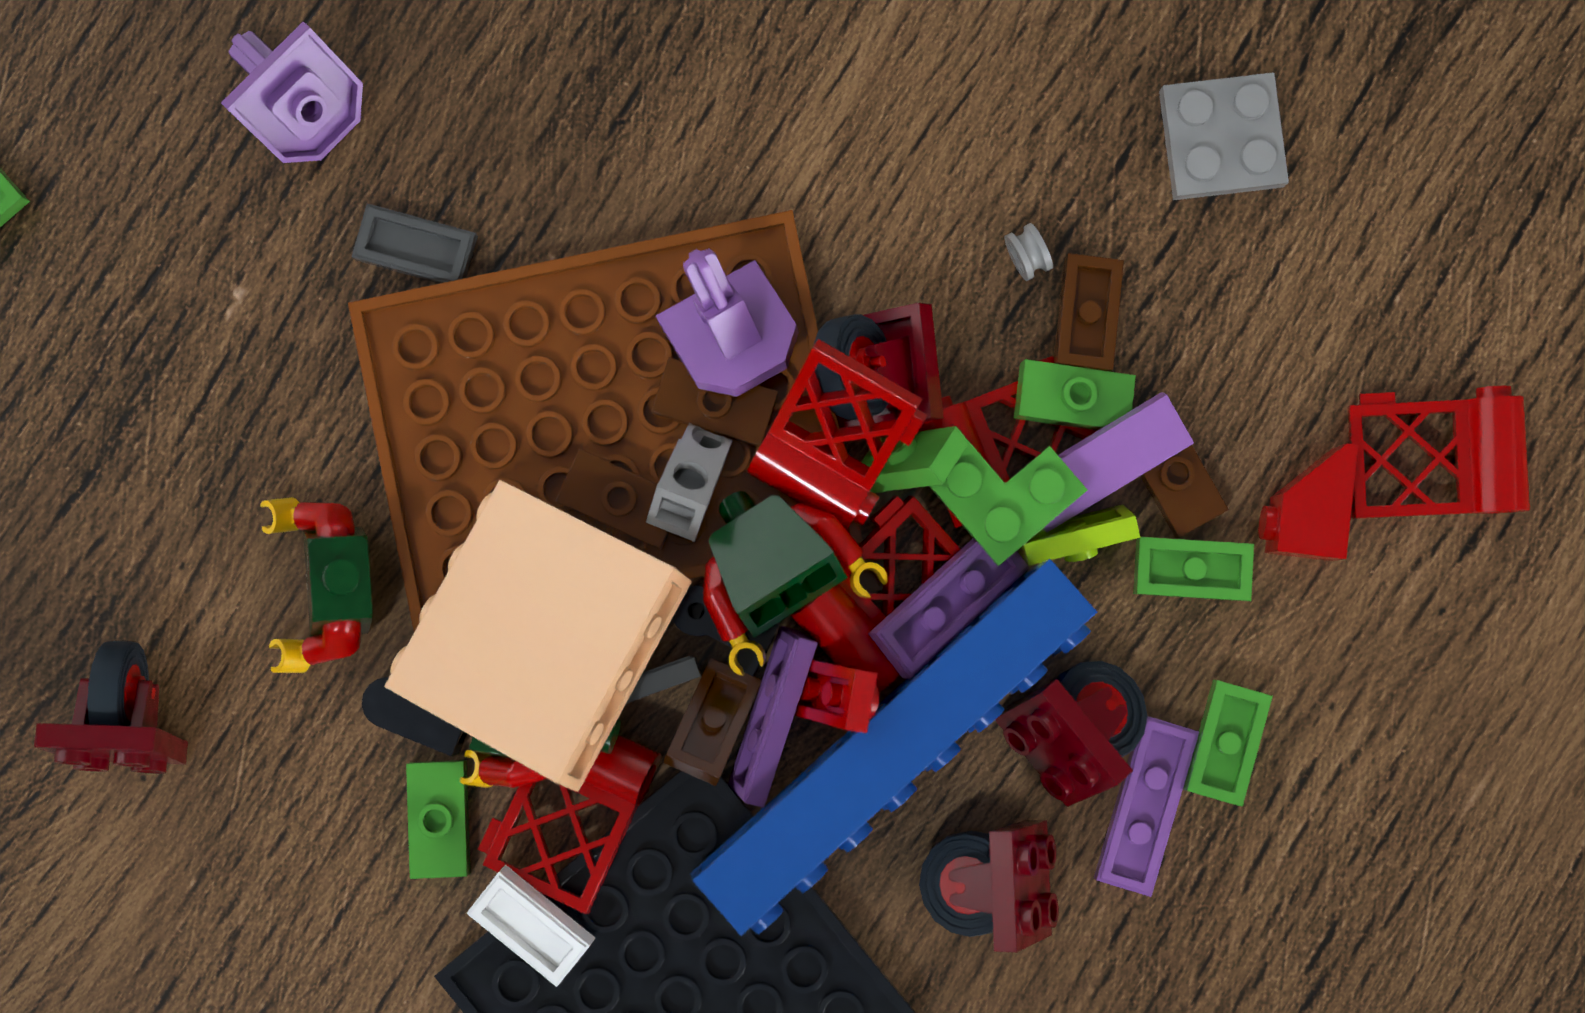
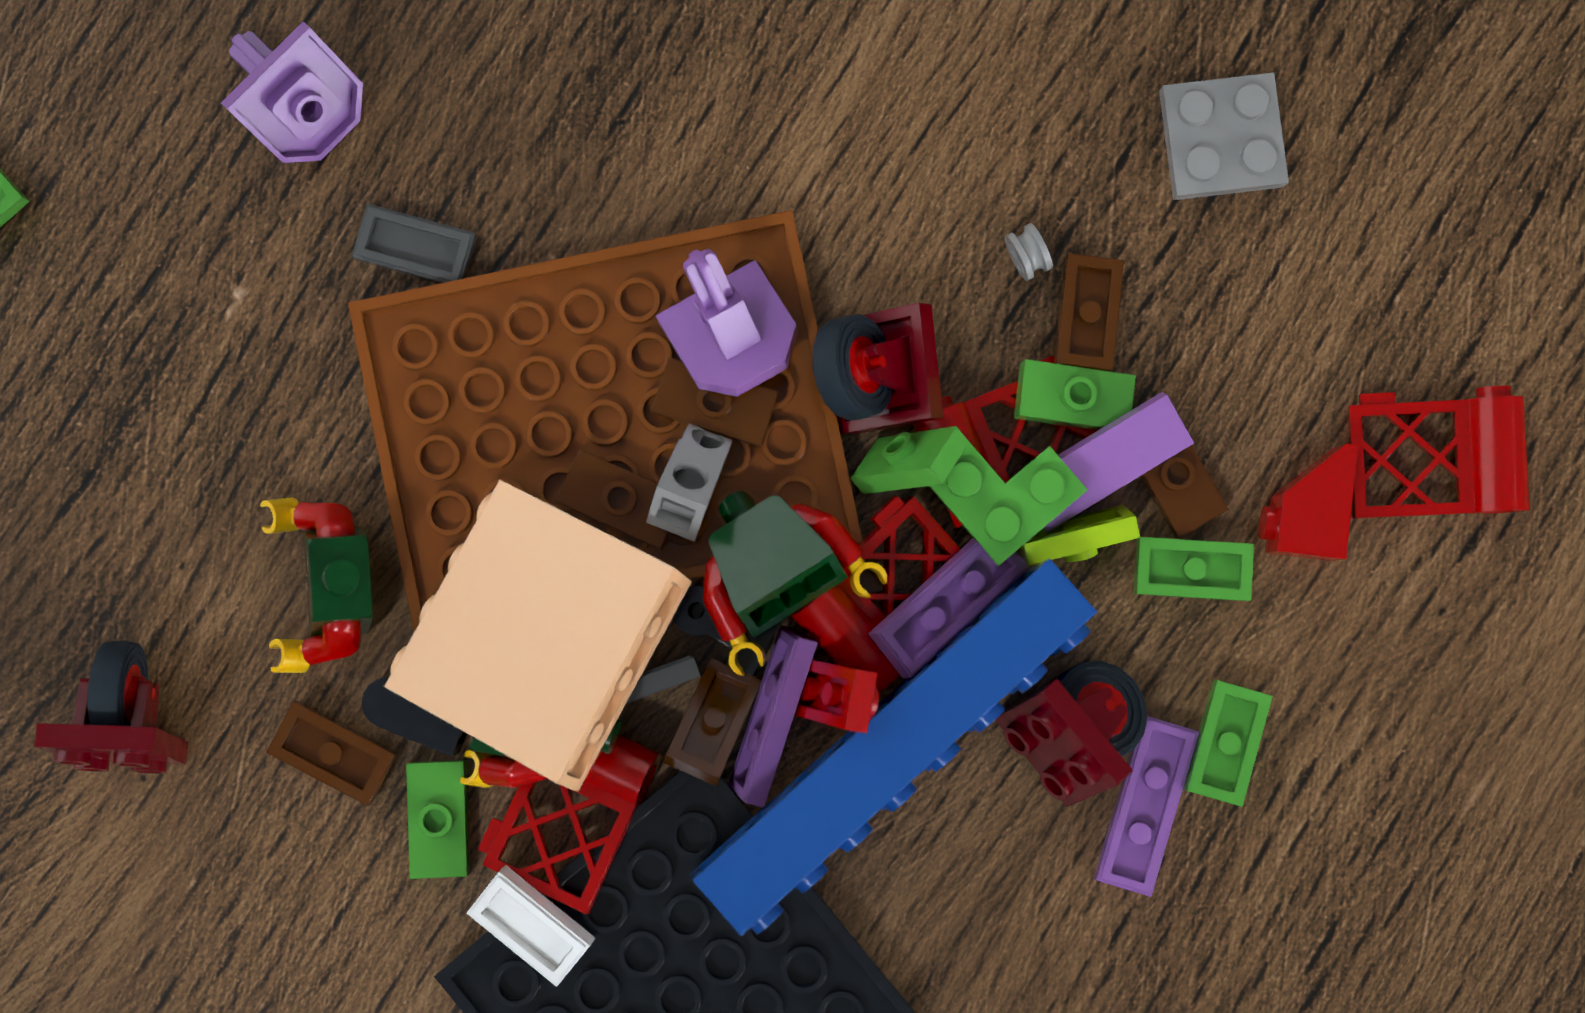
(332, 752): none -> reddish brown plate
(816, 464): red piece -> none
(994, 884): dark red plate -> none

